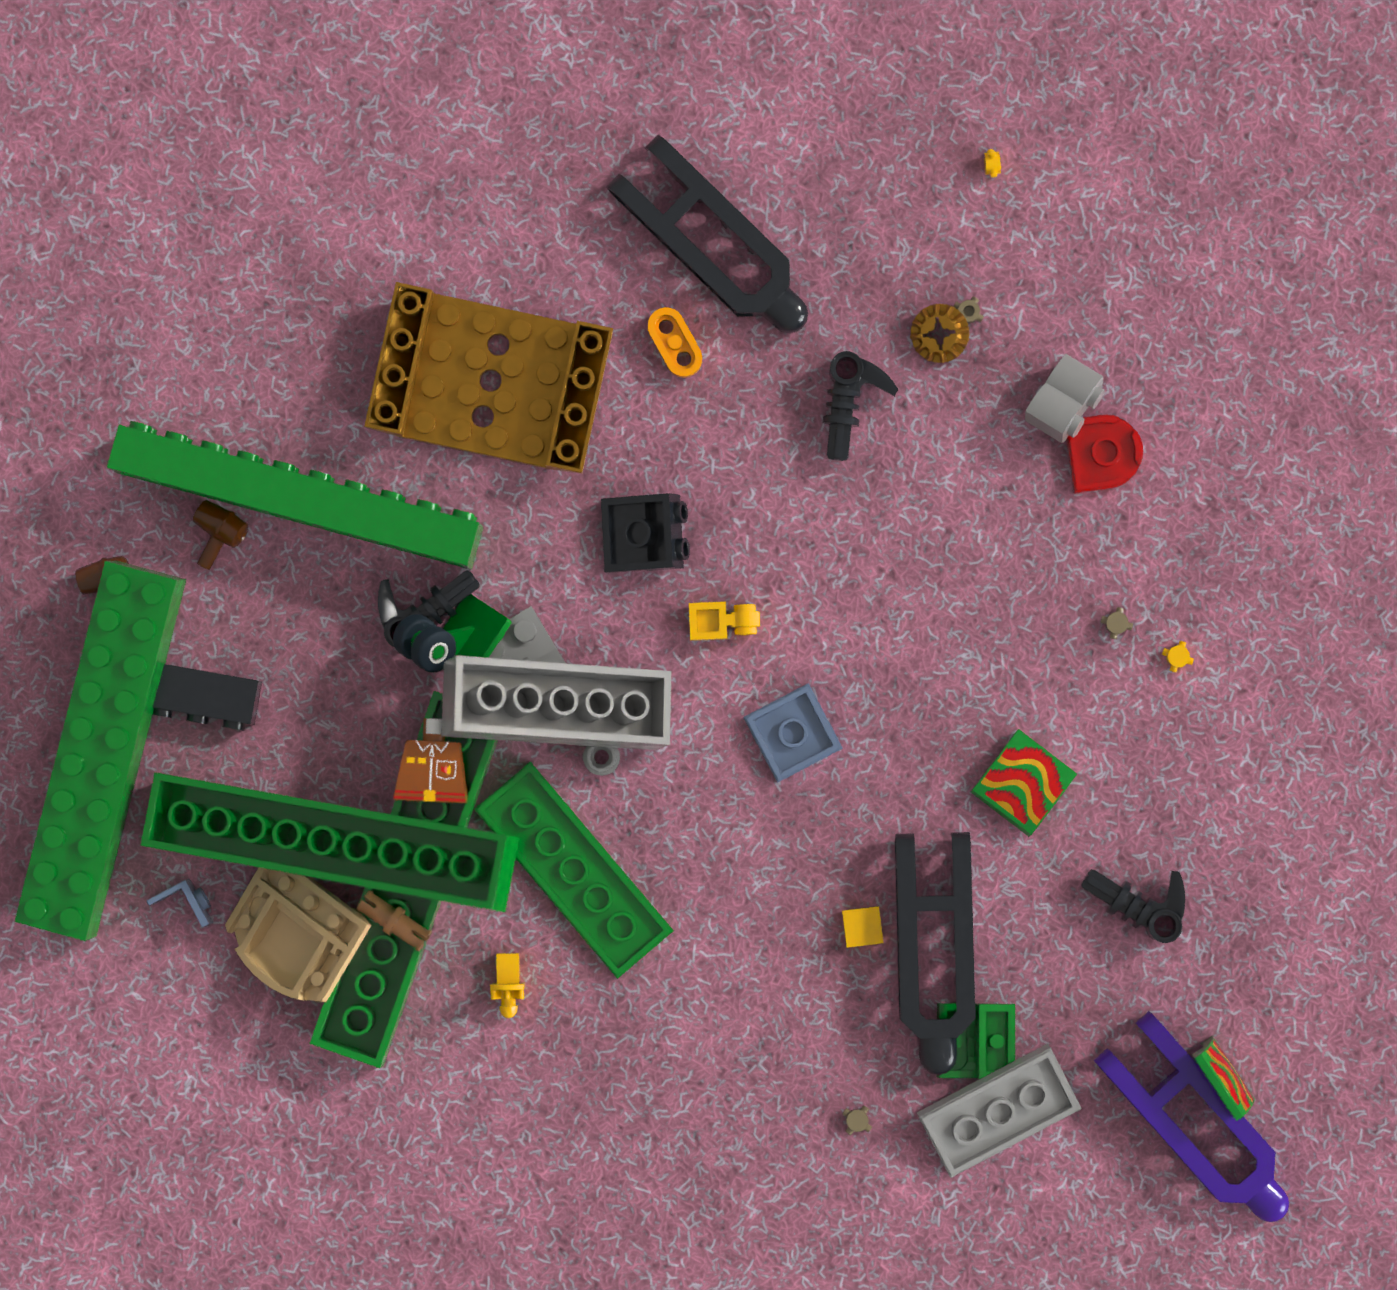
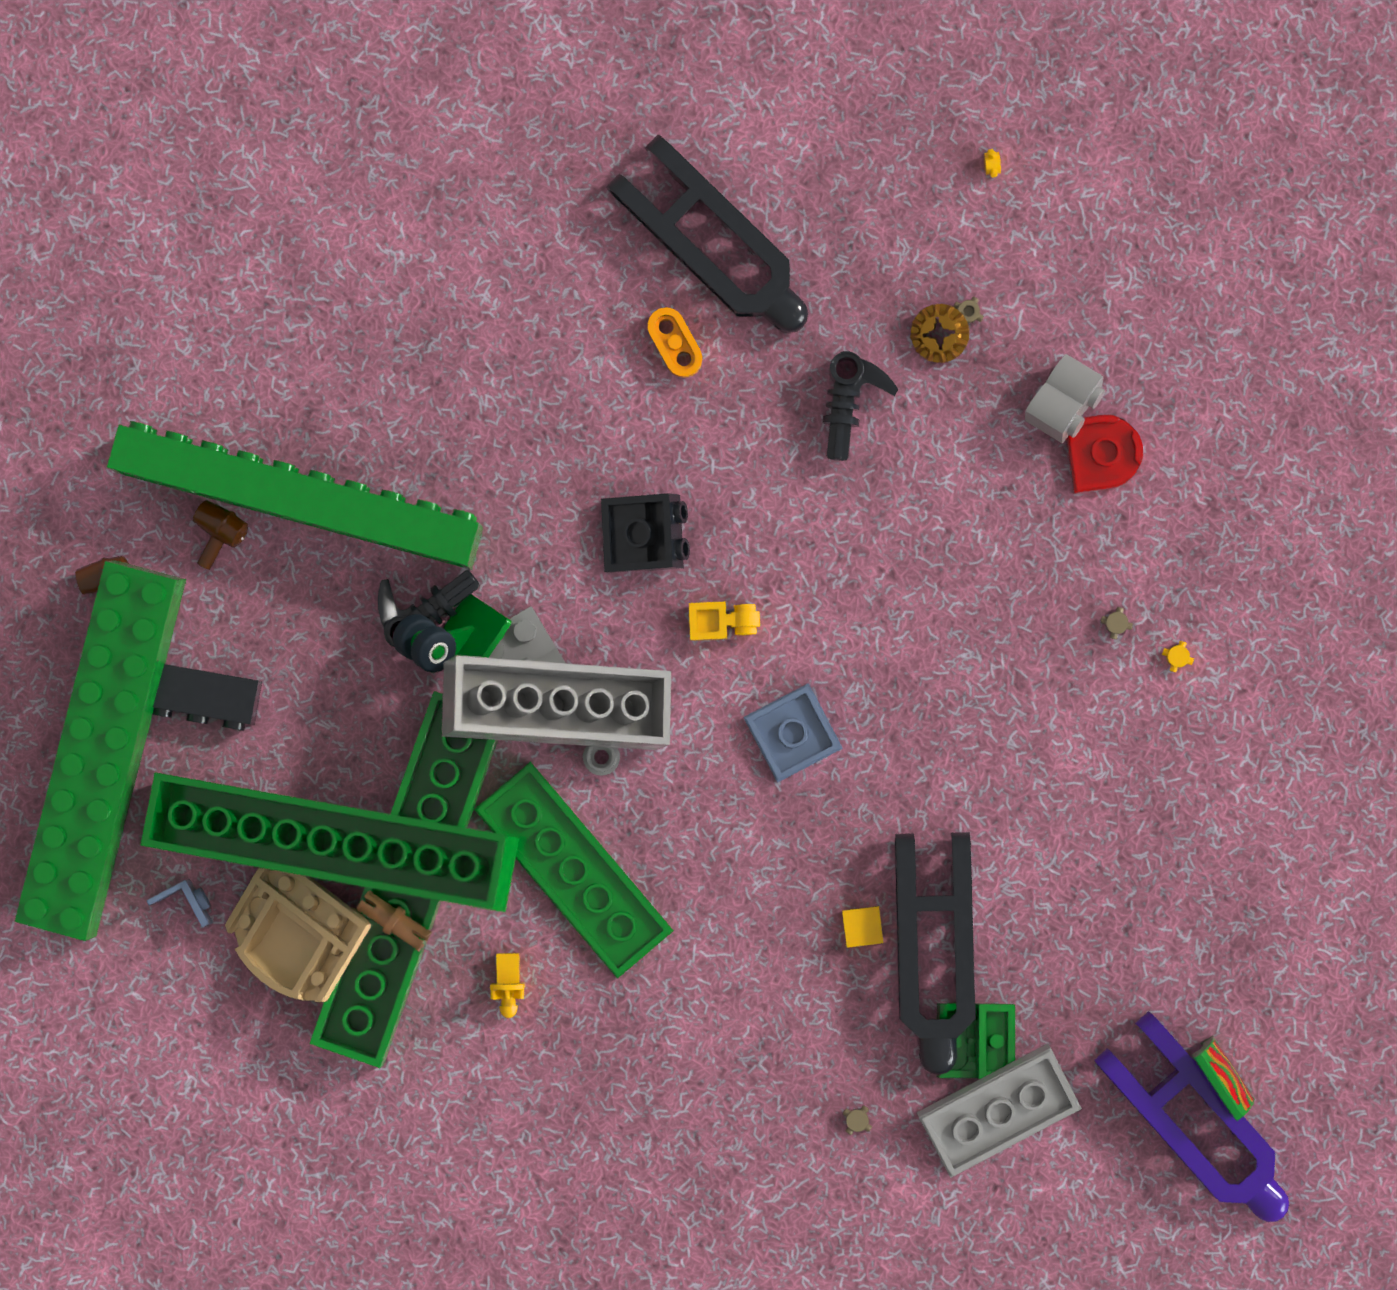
(432, 768): dark orange torso -> none
(434, 368): pearl gold slope -> none
(1023, 783): slope -> none
(1132, 906): black piece -> none

